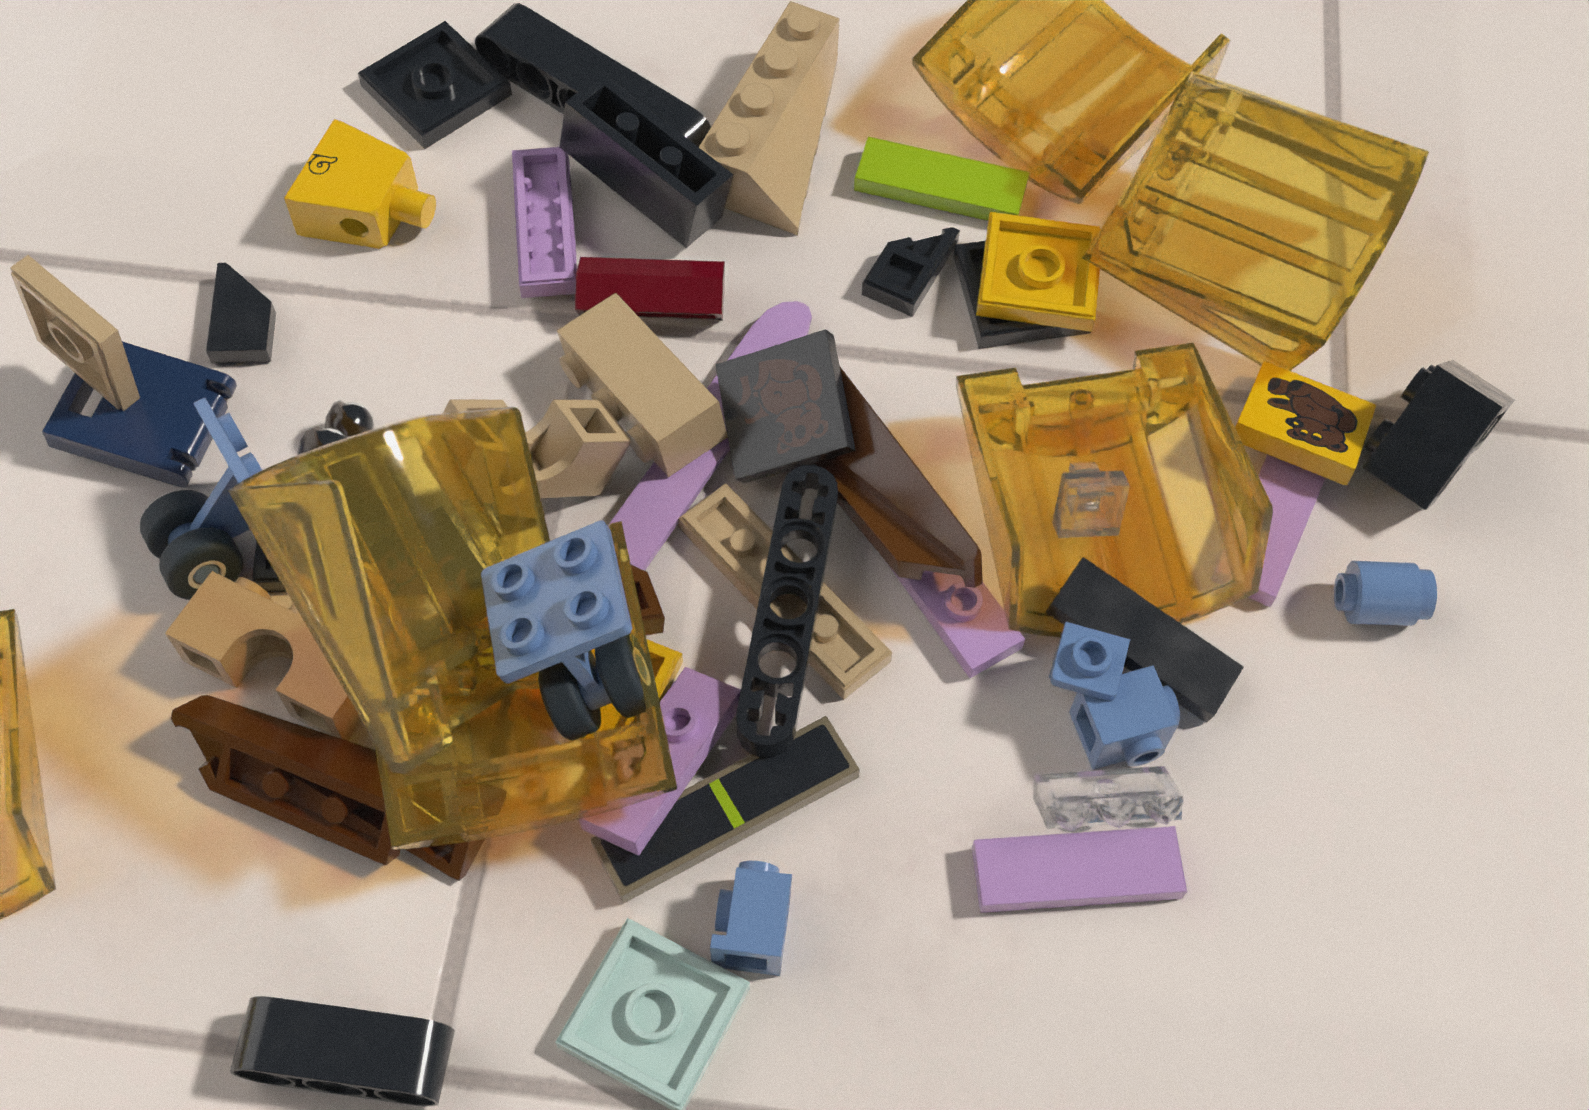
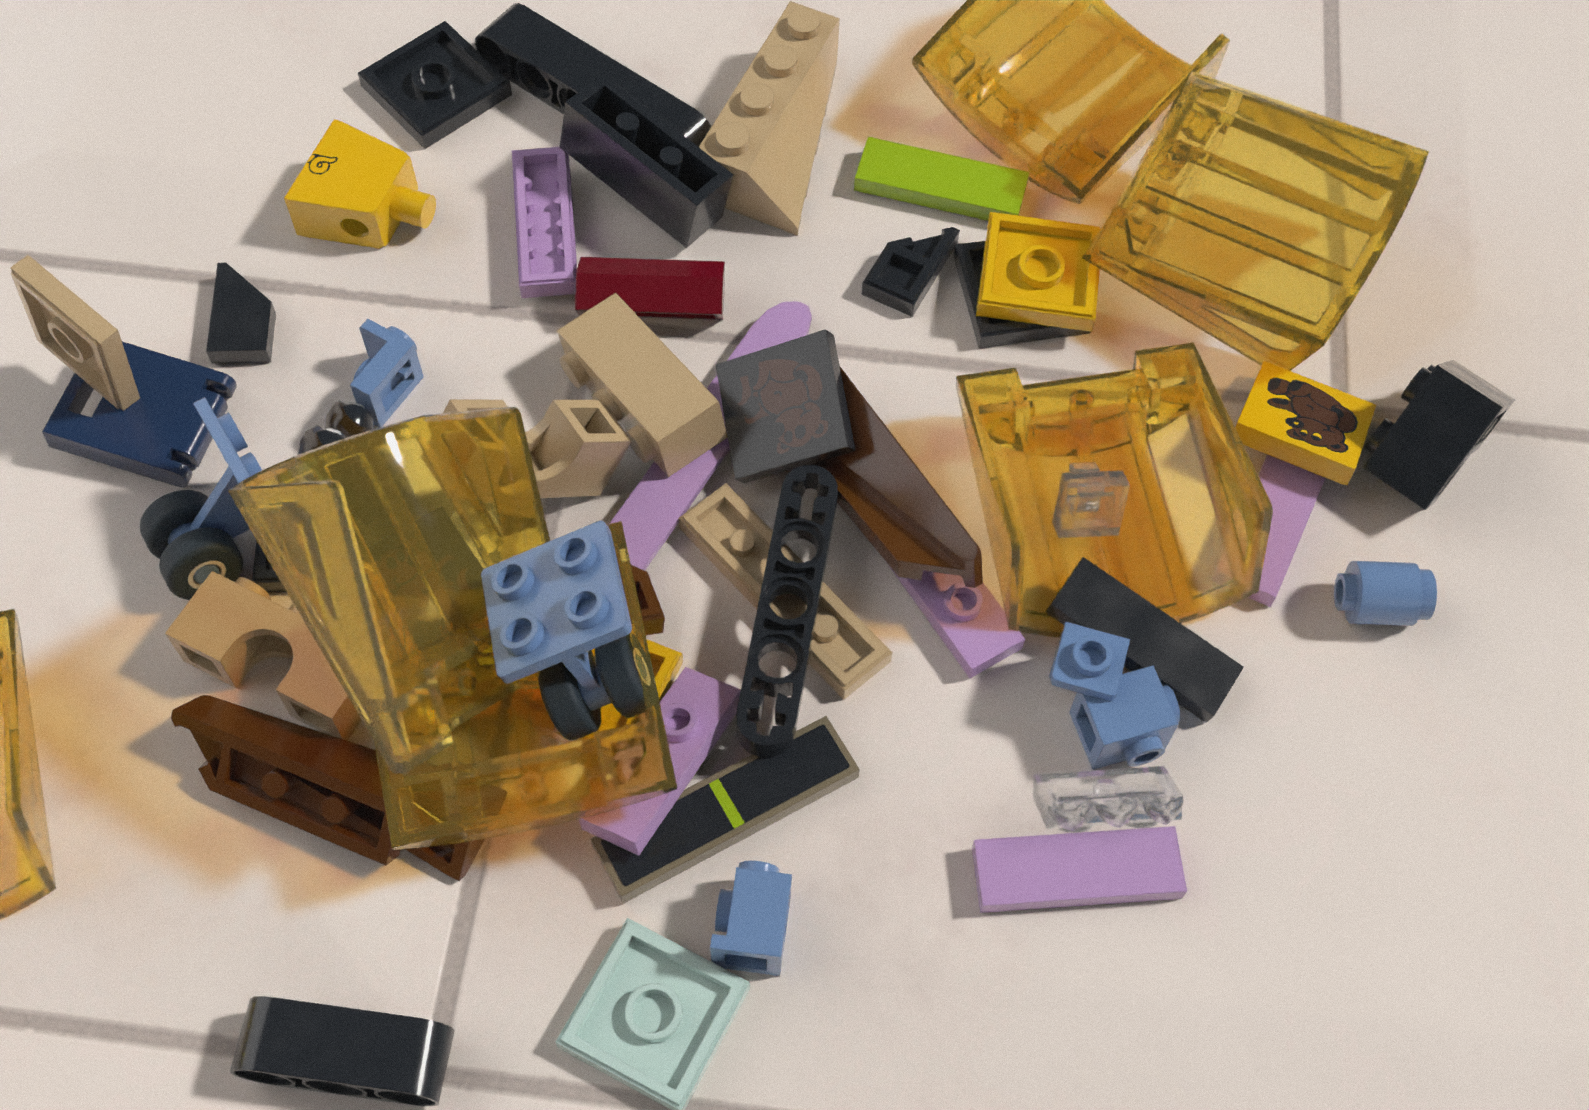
(389, 372): none -> medium blue bracket

